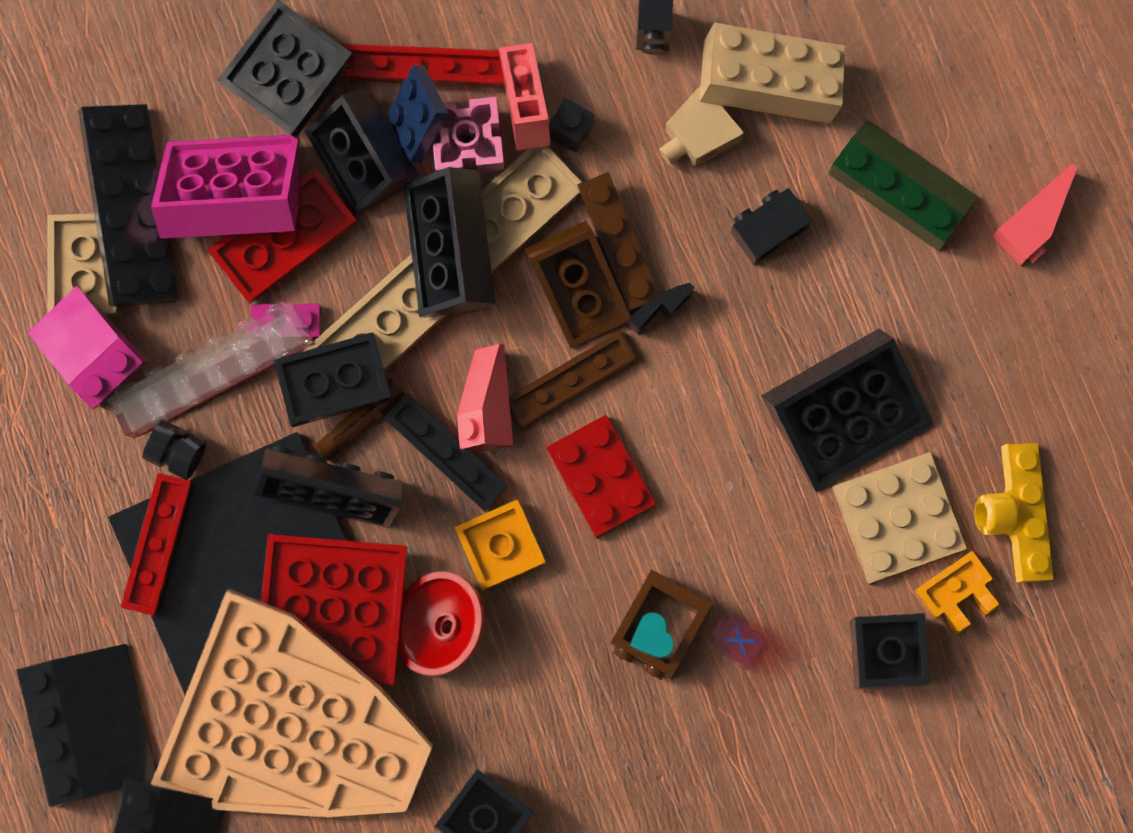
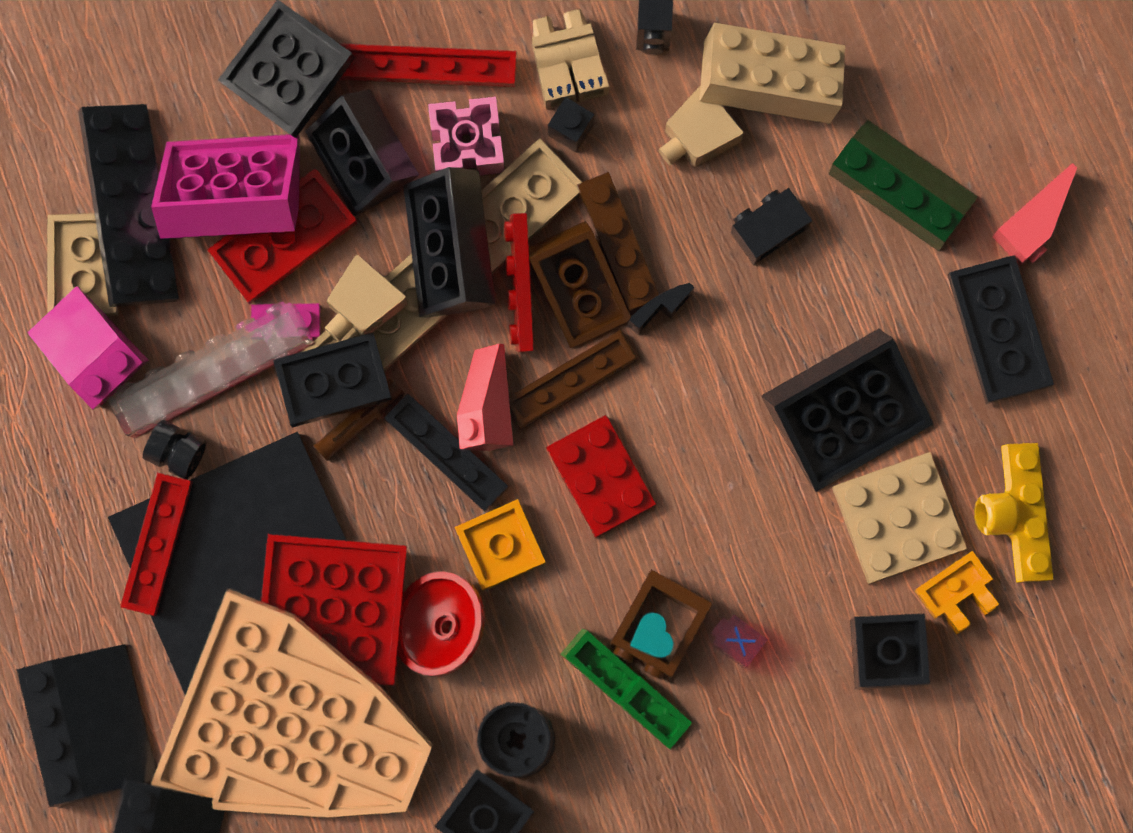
(329, 487): black slope -> none
(362, 300): none -> tan torso
(417, 113): dark blue plate -> none
(496, 735): none -> black wheel
(518, 267): none -> red plate
(525, 97): coral slope -> none
(567, 49): none -> tan hips
(626, 688): none -> green slope
(1000, 329): none -> black plate

